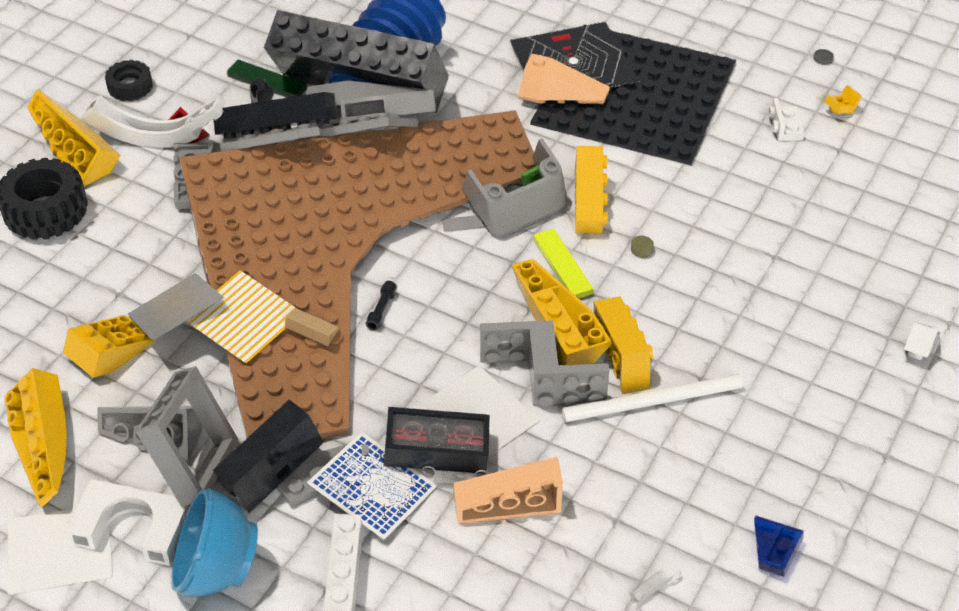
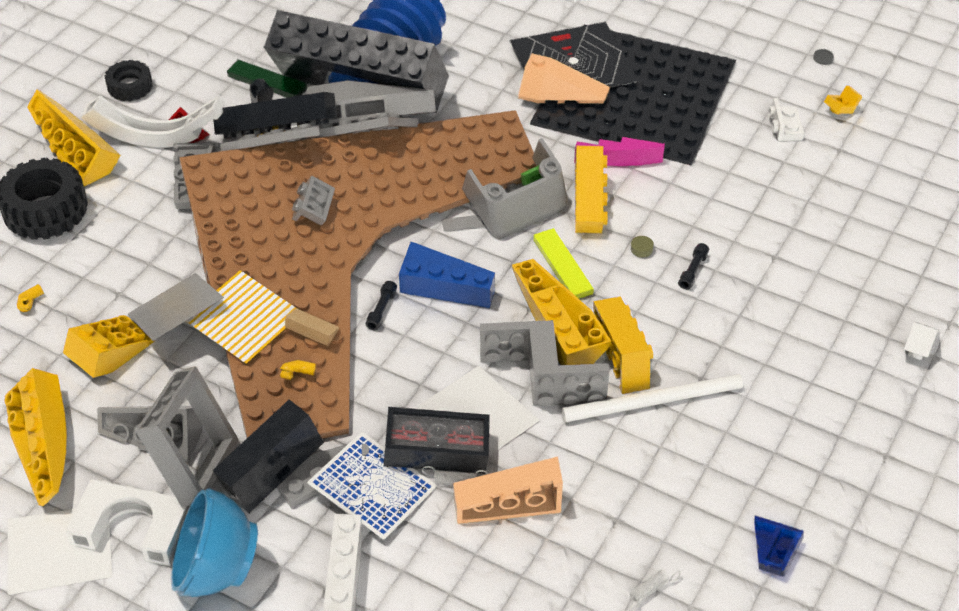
(26, 298): none -> yellow arm
(297, 366): none -> yellow arm
(313, 200): none -> light grey bracket
(445, 277): none -> blue wedge
(629, 152): none -> dark pink slope
(688, 277): none -> black bar

